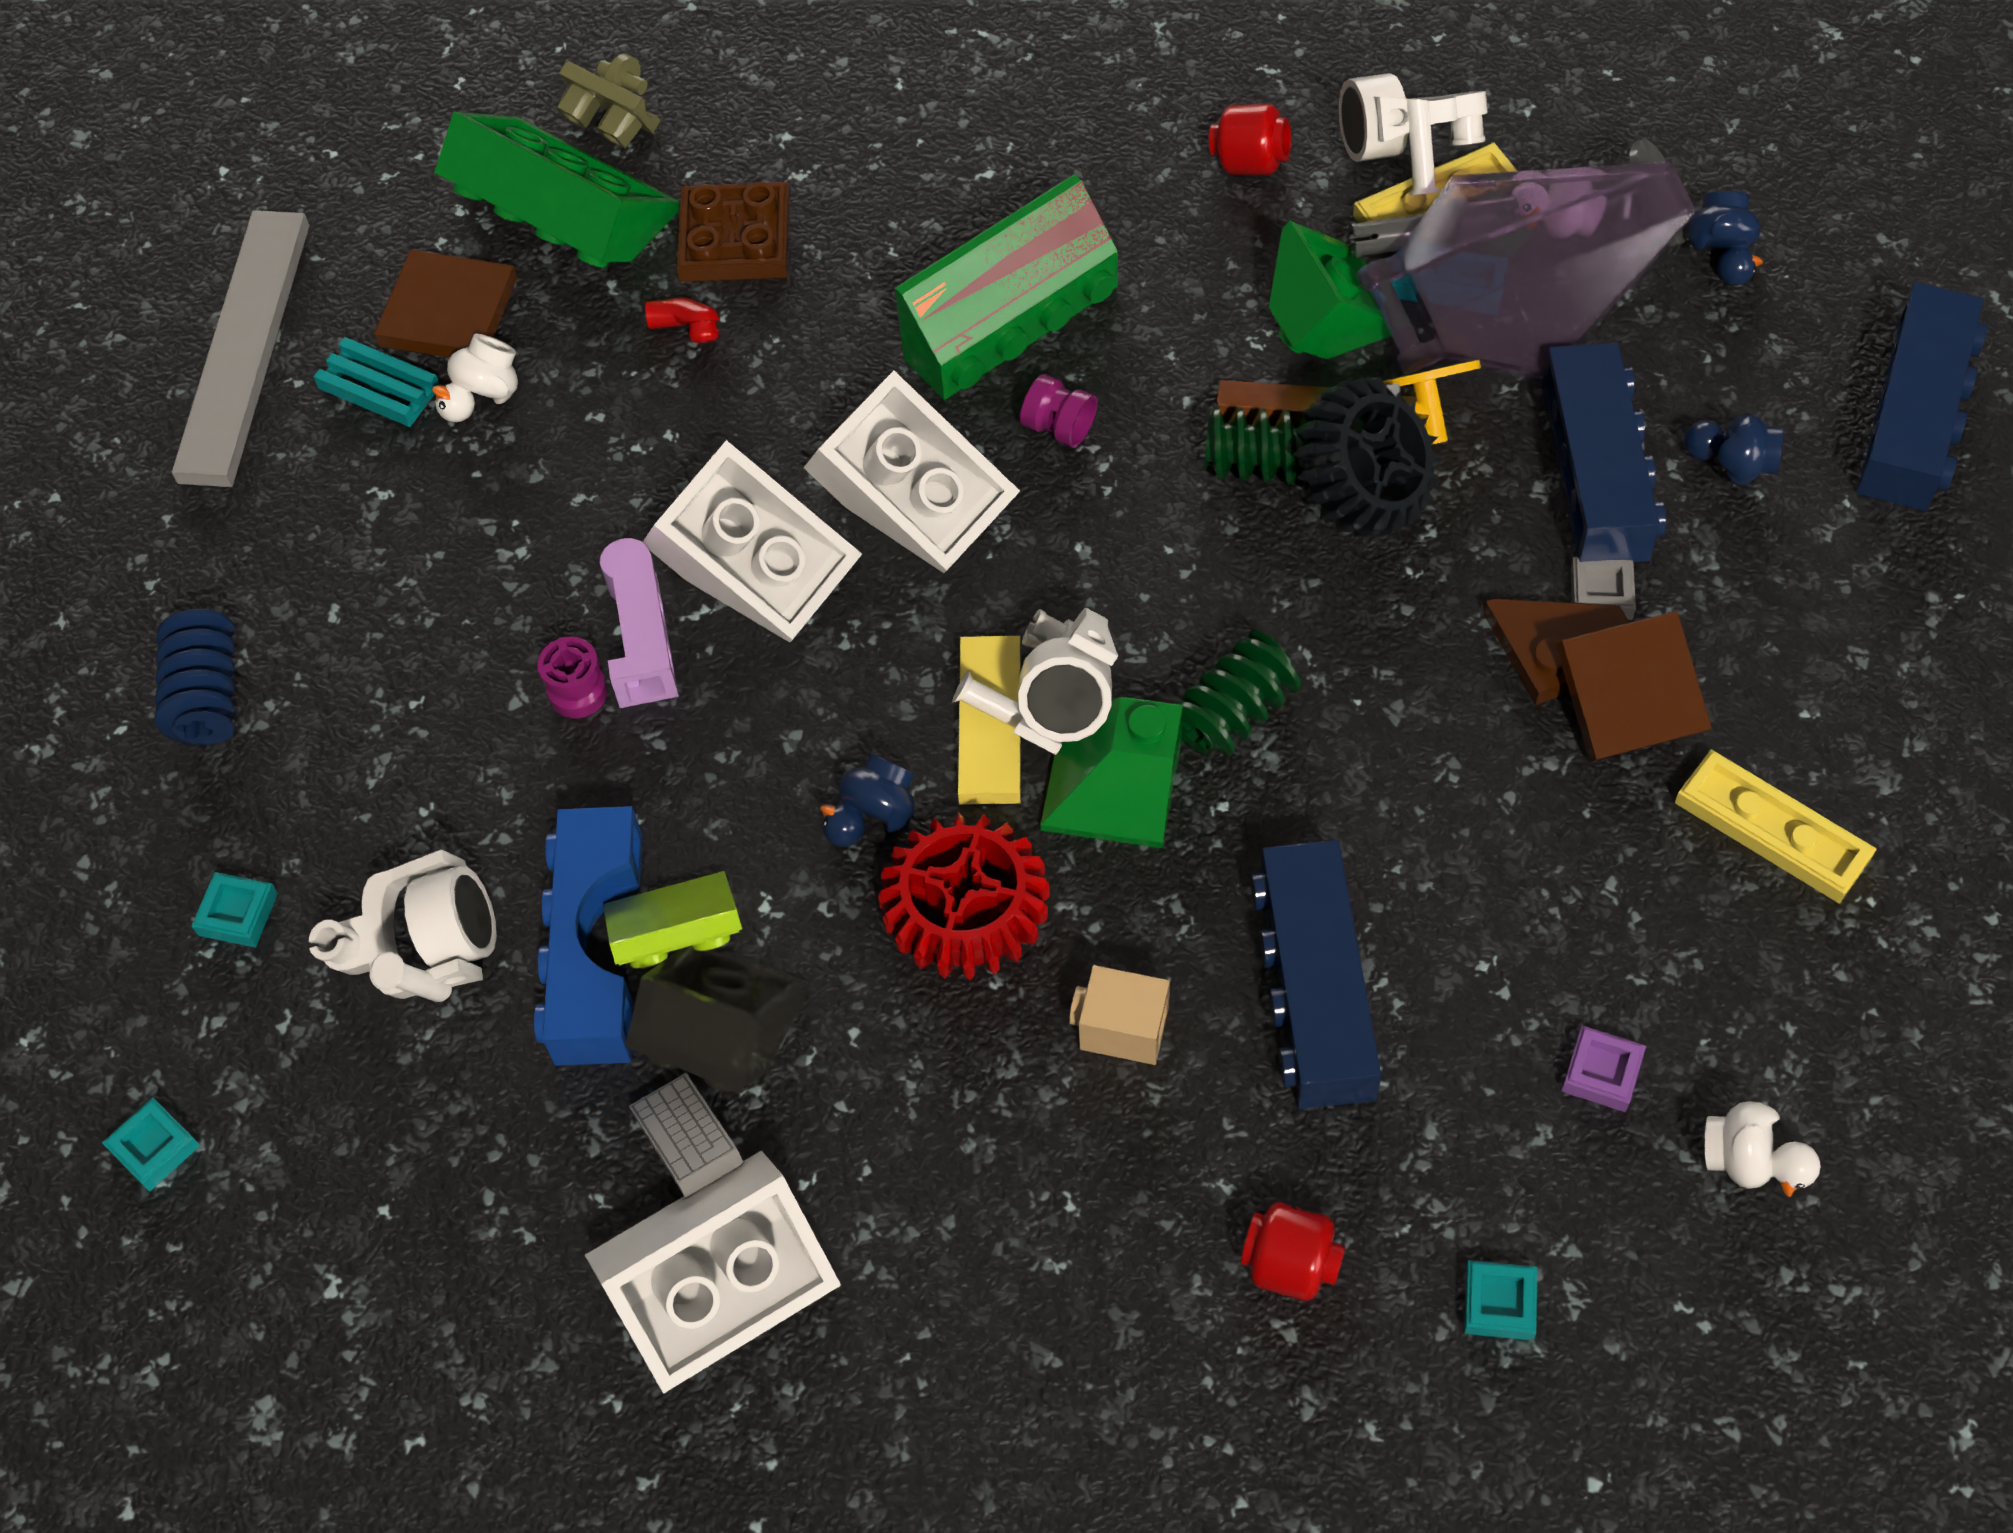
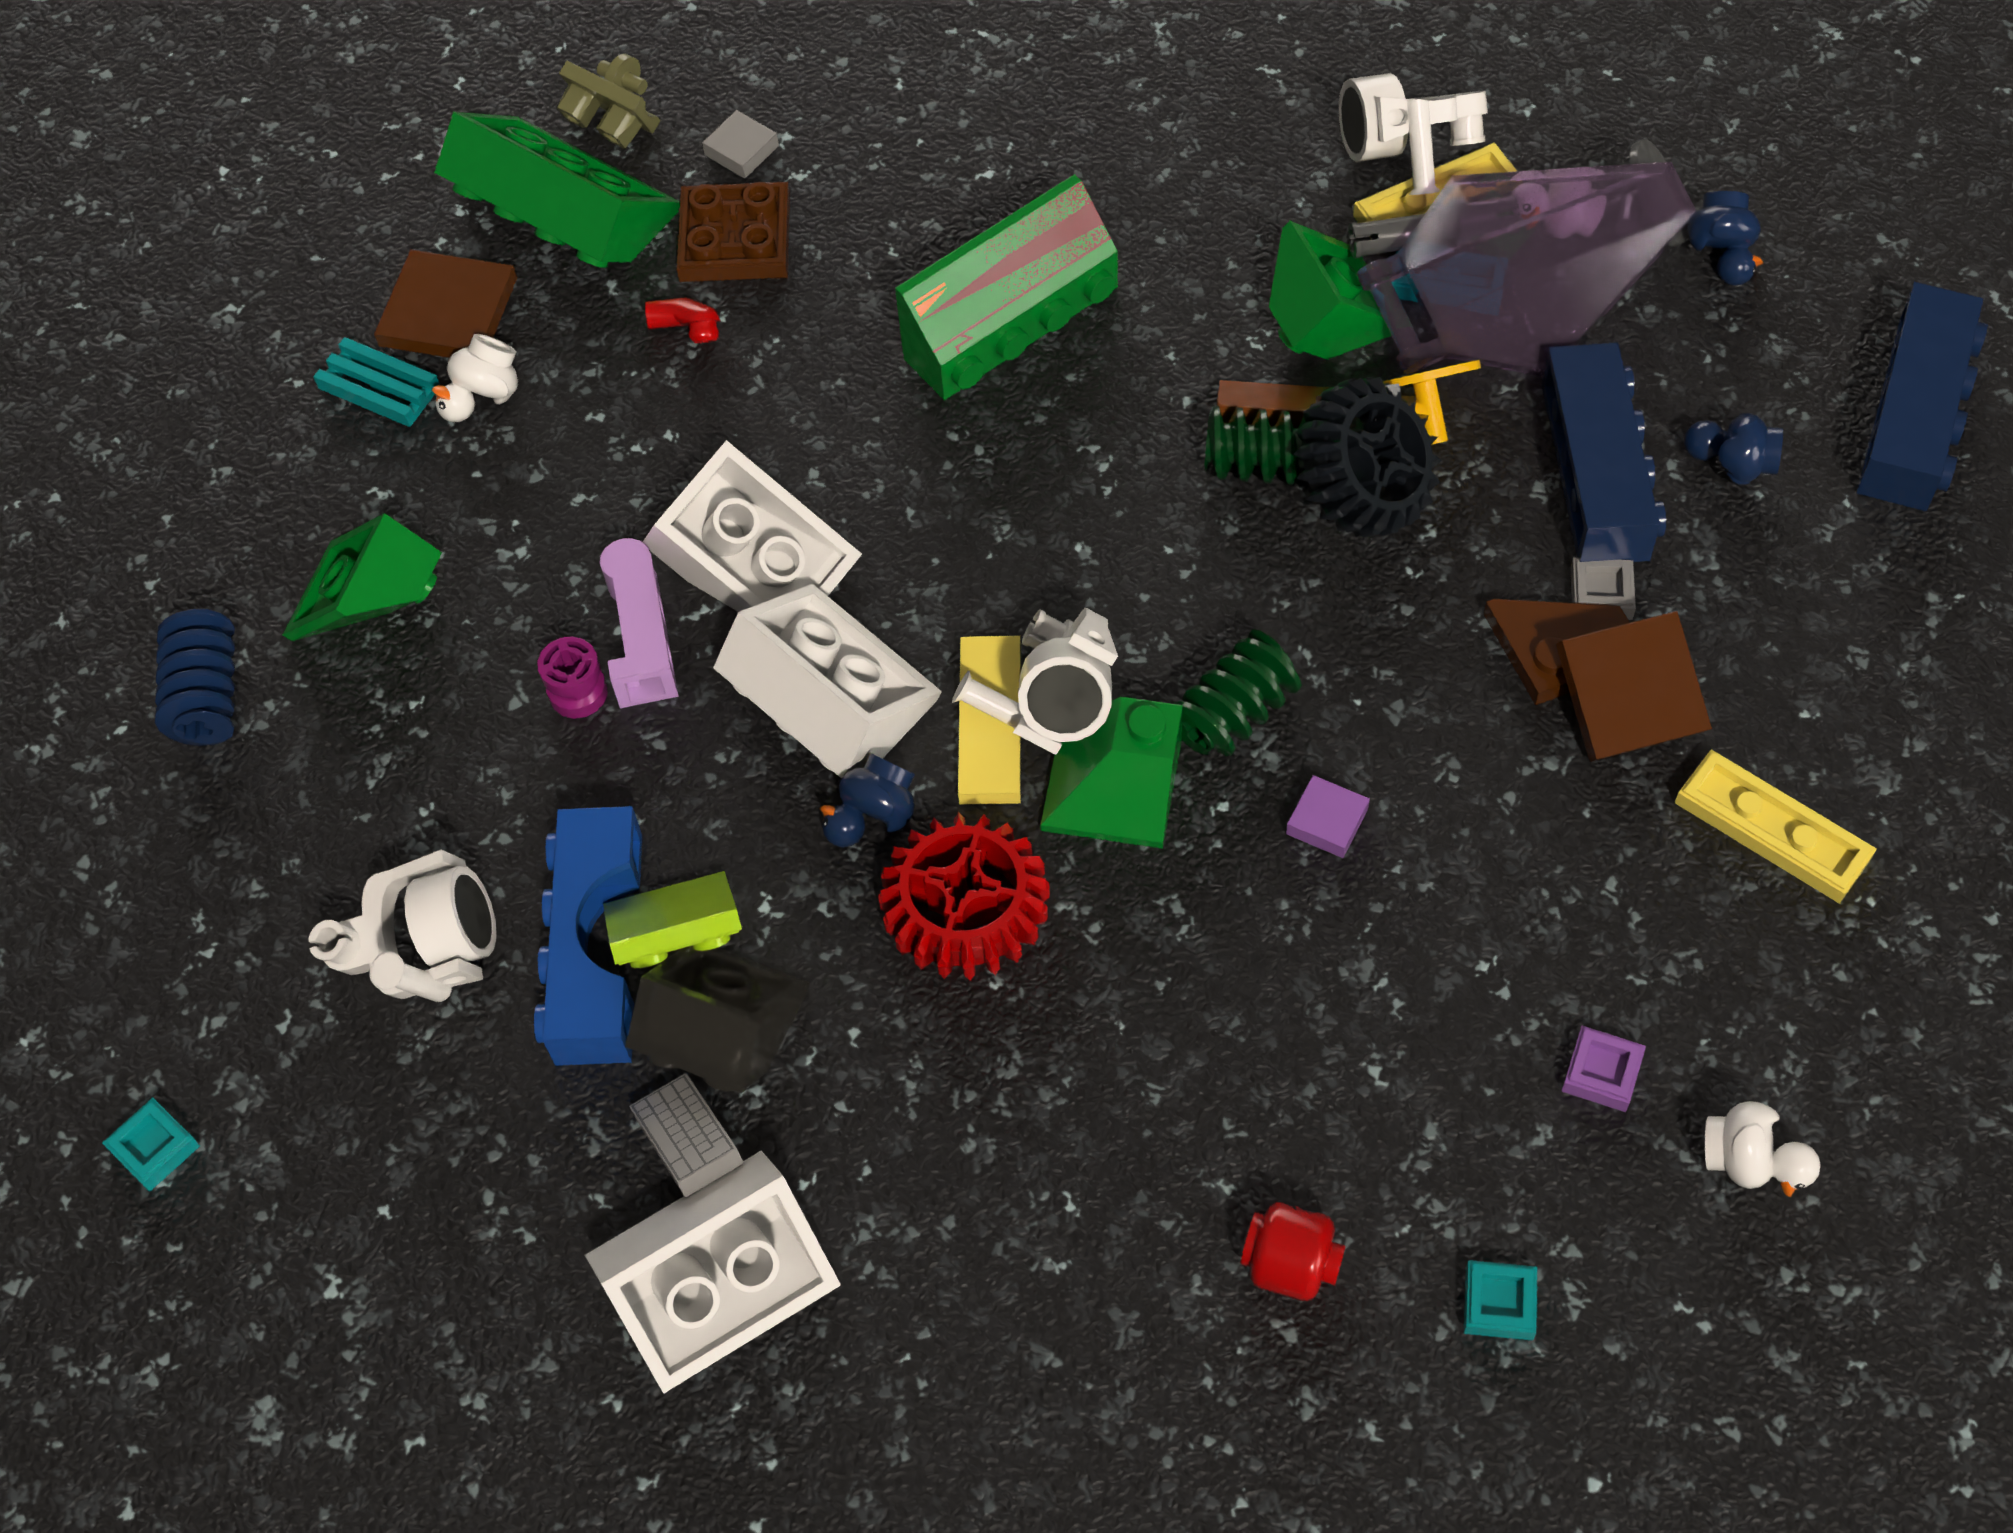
(235, 909): teal tile -> none
(241, 350): light grey tile -> none
(365, 577): none -> green slope
(740, 144): none -> light grey tile
(824, 678): none -> white slope
(911, 474): white slope -> none
(1058, 410): magenta wheel -> none
(1121, 1014): tan brick -> none
(1251, 139): red head -> none
(1318, 975): dark blue brick -> none
(1327, 816): none -> medium lavender tile

